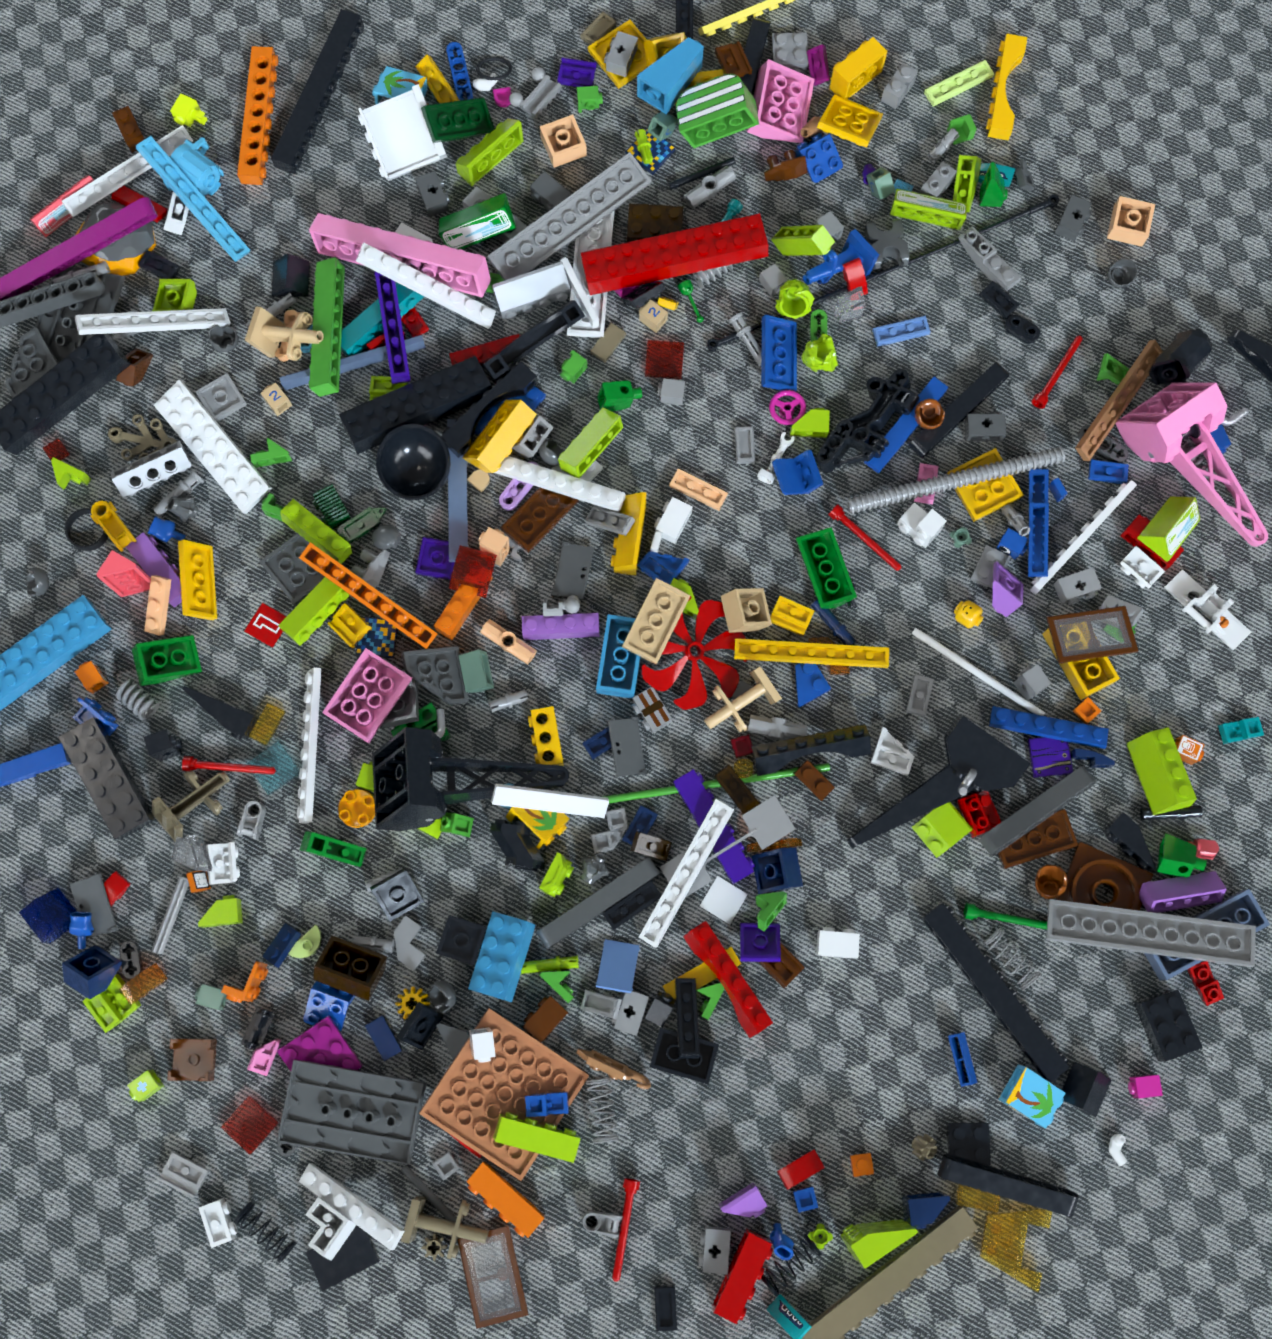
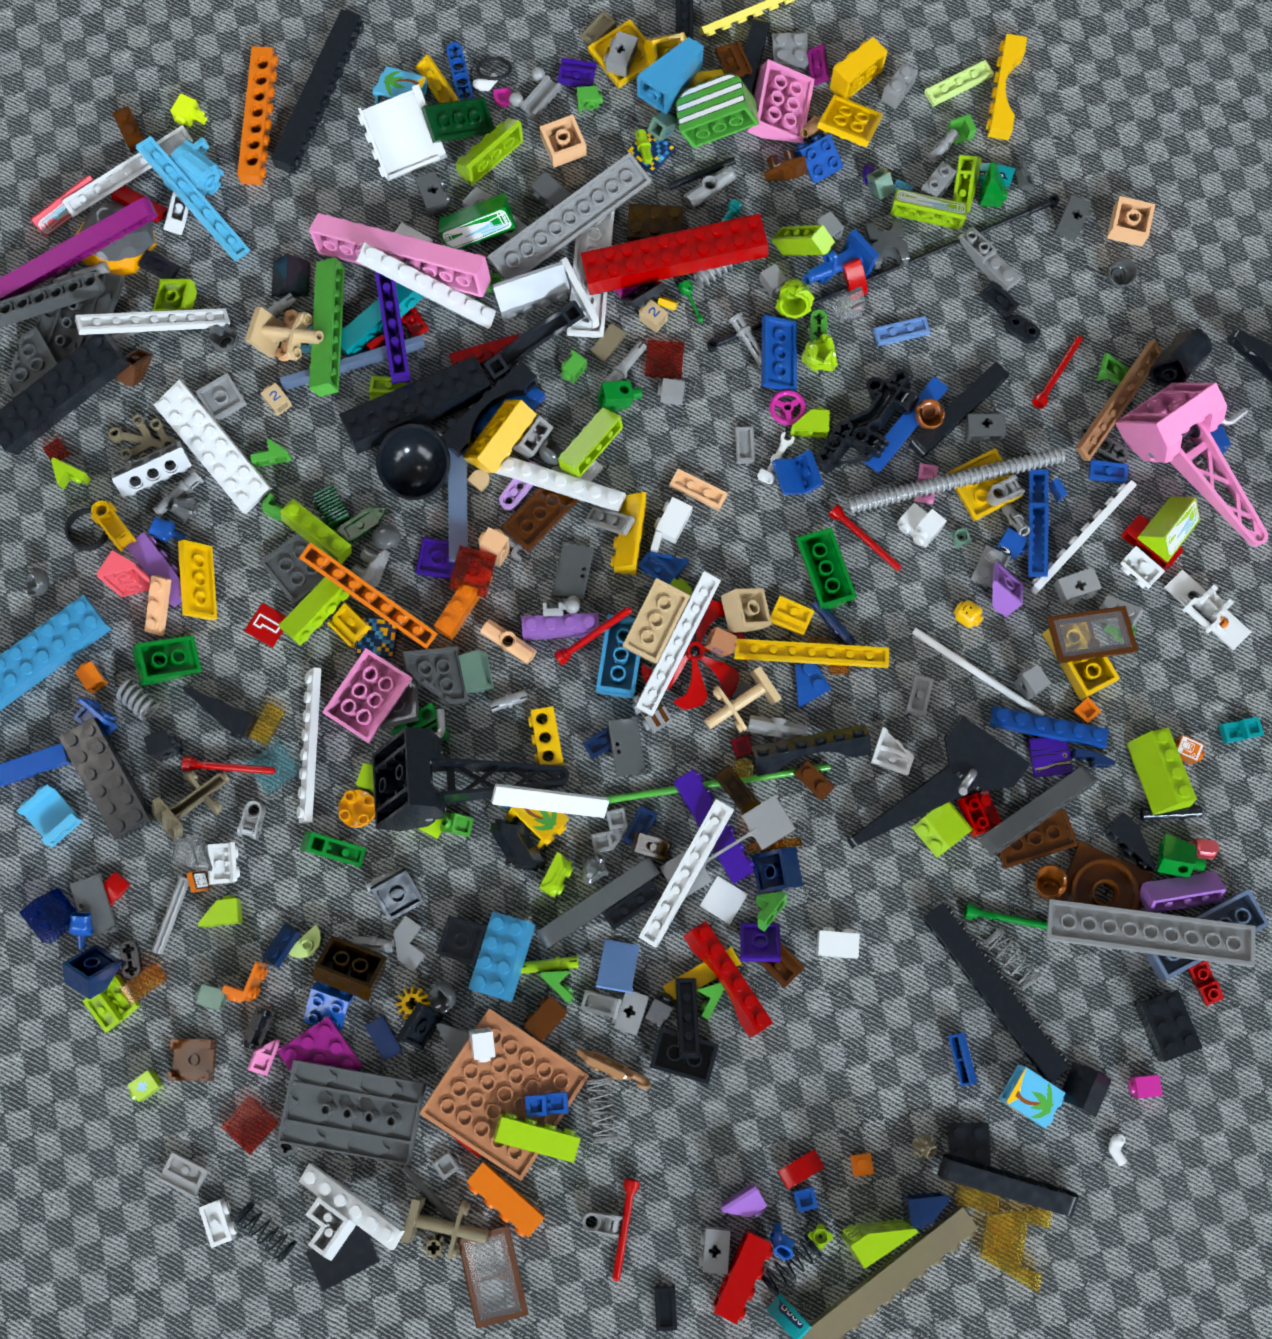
(50, 814): none -> medium azure panel
(564, 655): none -> red piece
(620, 371): none -> light grey pin
(677, 644): none -> white plate
(720, 642): none -> nougat brick
(1007, 489): none -> light grey piece

